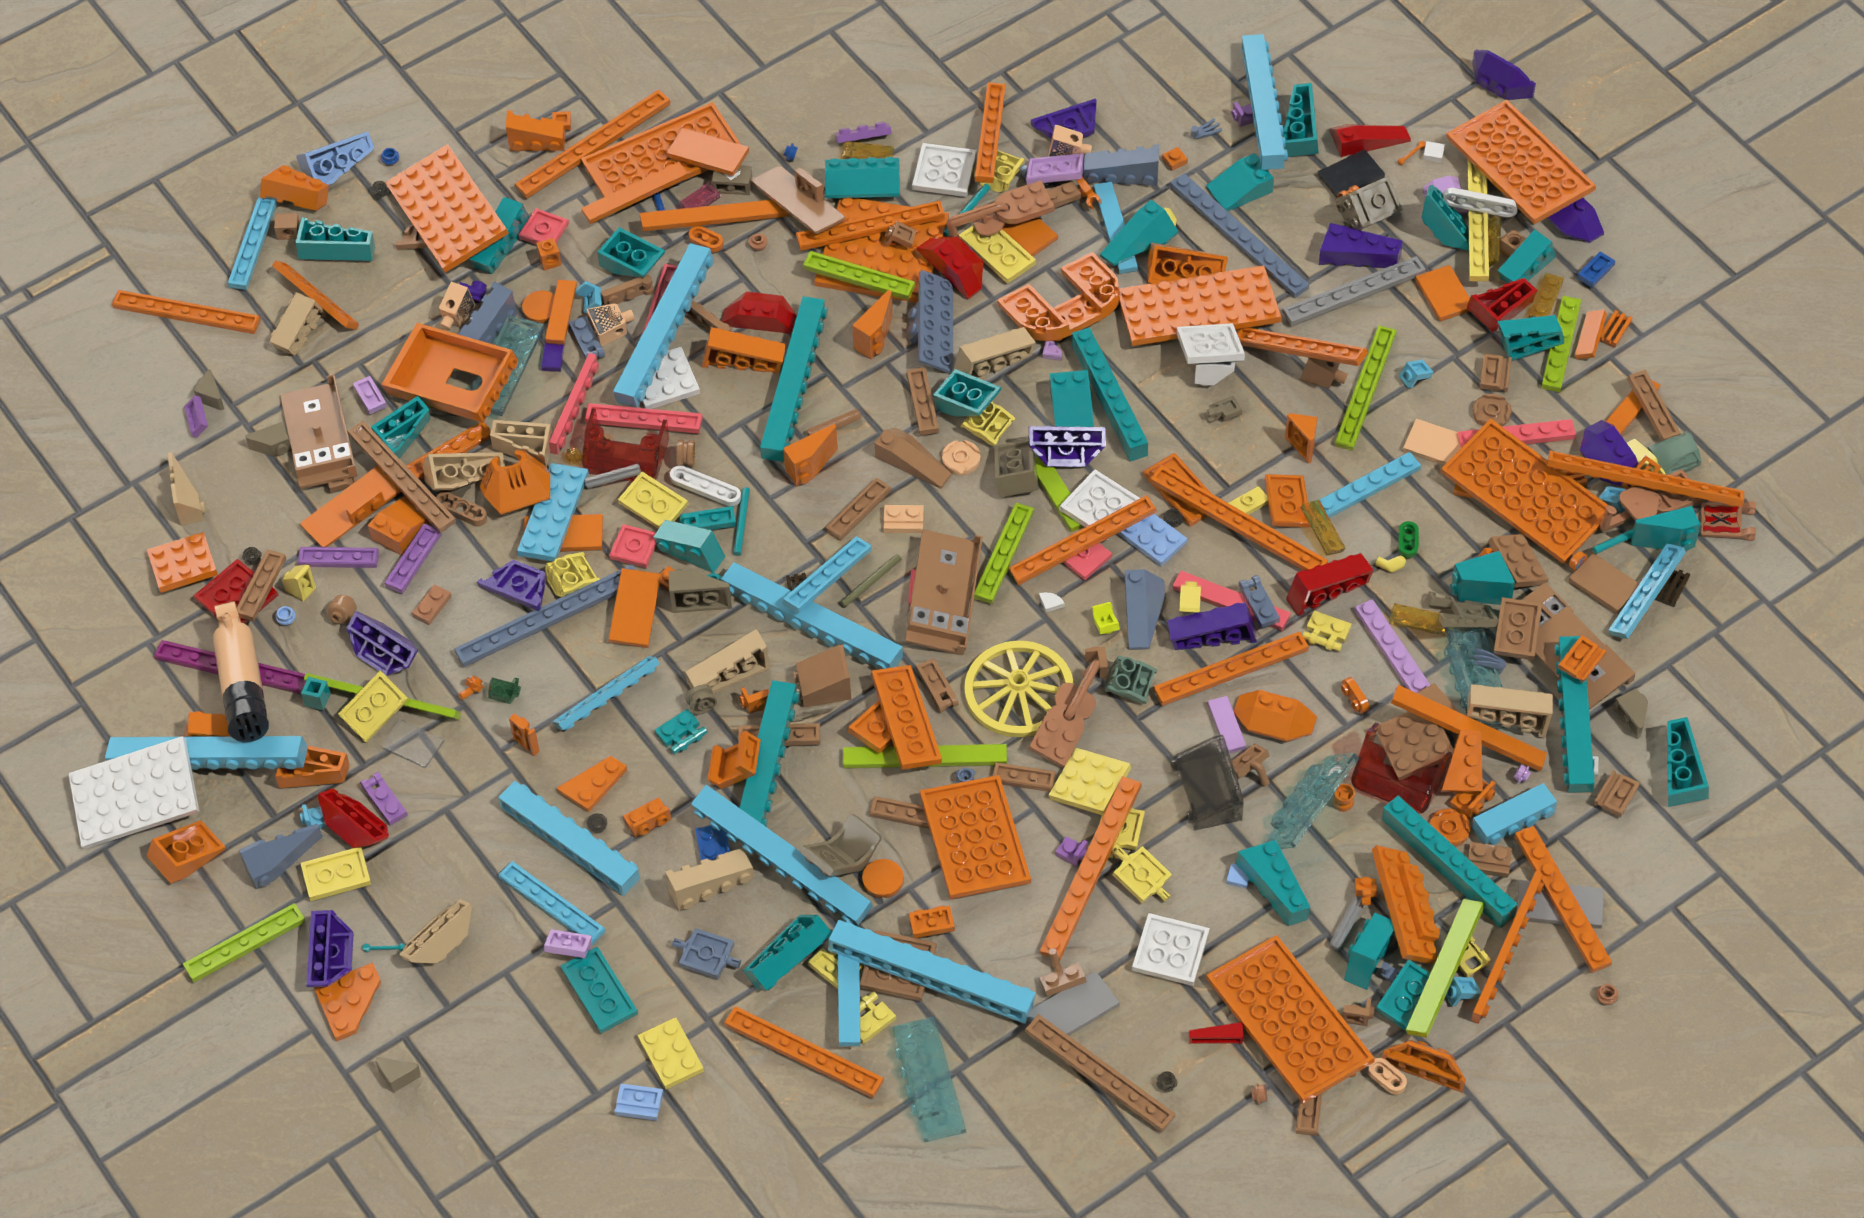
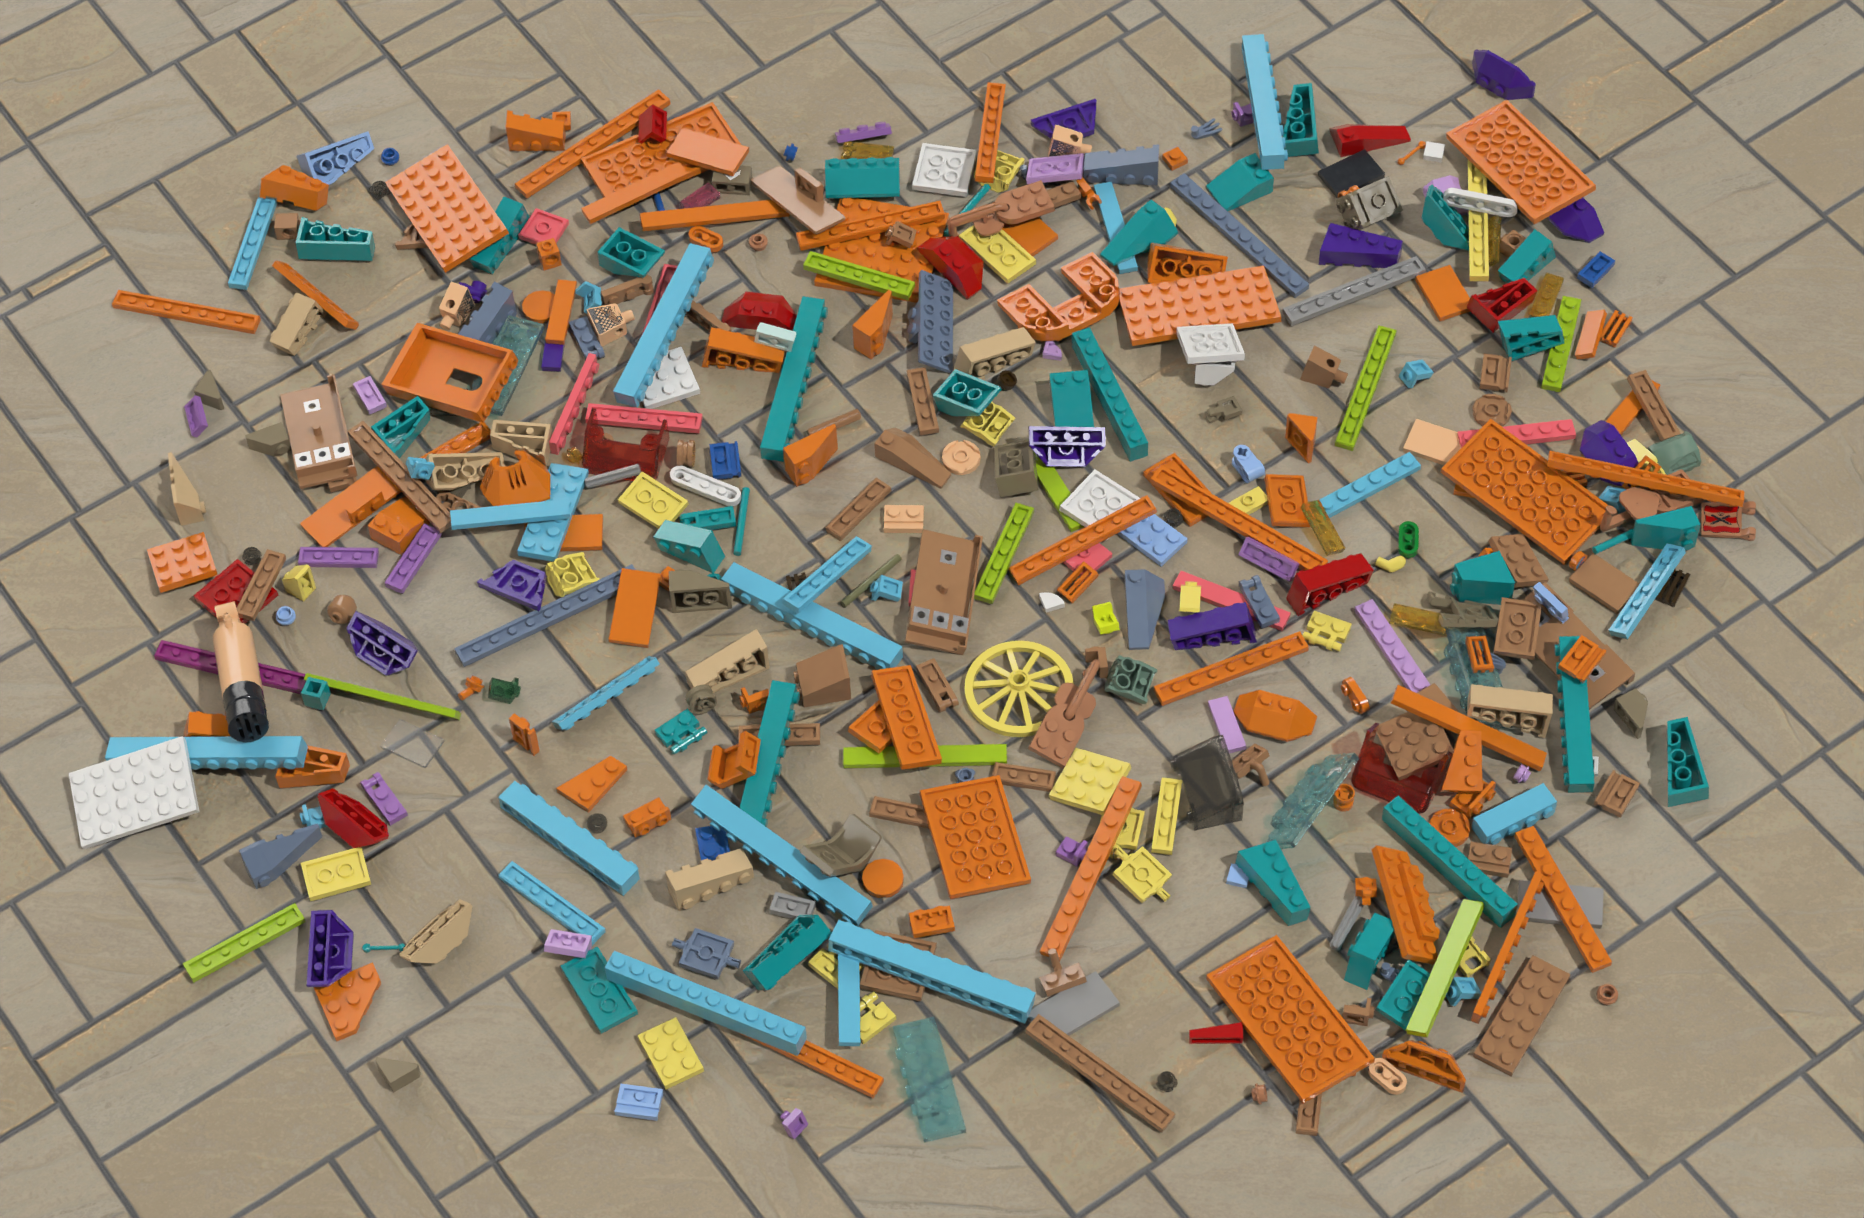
(184, 850): orange slope -> none
(373, 706): light yellow tile -> none
(419, 468): none -> medium azure bracket
(431, 604): nougat plate -> none
(509, 514): none -> medium azure tile
(633, 546): coral plate -> none
(653, 124): none -> red panel
(706, 1003): none -> medium azure brick
(725, 460): none -> blue plate
(775, 337): none -> light aqua panel
(791, 906): none -> light grey plate
(794, 1122): none -> medium lavender tile
(886, 588): none -> medium azure bracket
(1007, 380): none -> dark brown tile
(1080, 588): none -> orange tile
(1166, 816): none -> light yellow plate
(1170, 949): white plate -> none
(1247, 464): none -> light blue piece
(1269, 559): none -> medium lavender plate
(1302, 346): orange tile -> none
(1475, 667): none -> orange tile
(1521, 1015): none -> medium nougat plate
(1553, 605): none -> light blue plate

